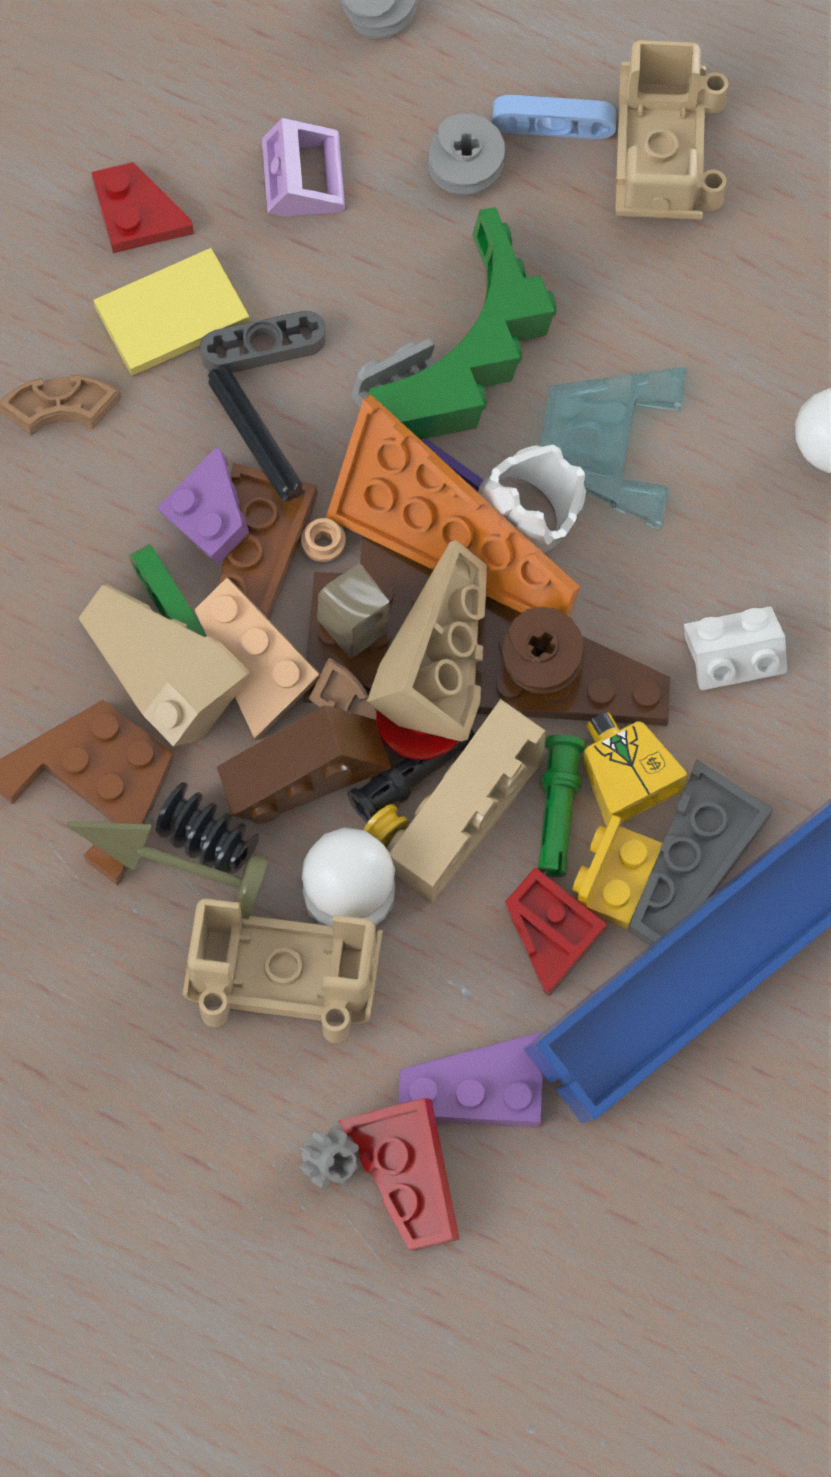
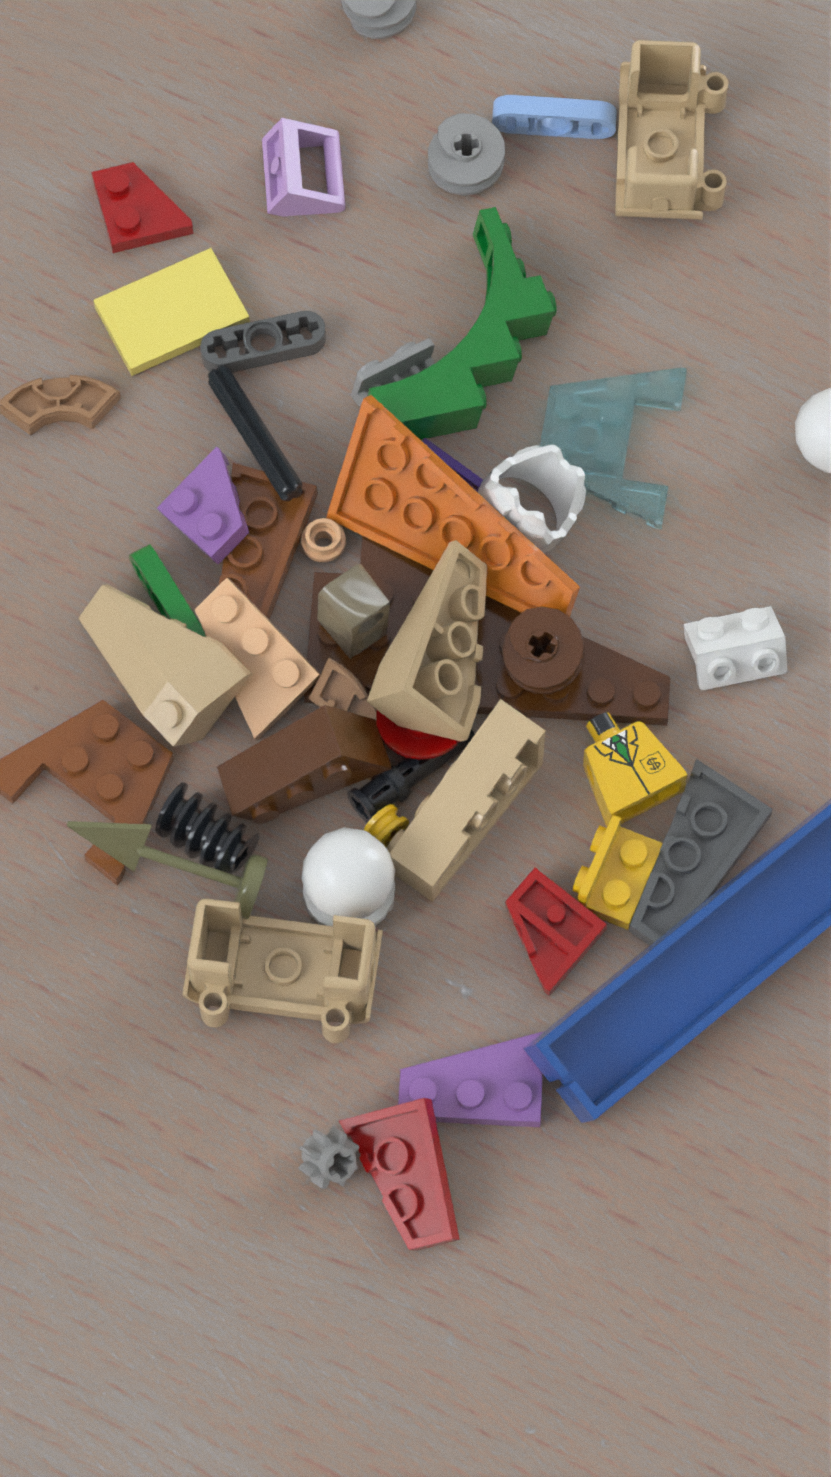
(560, 784): green pin -> none

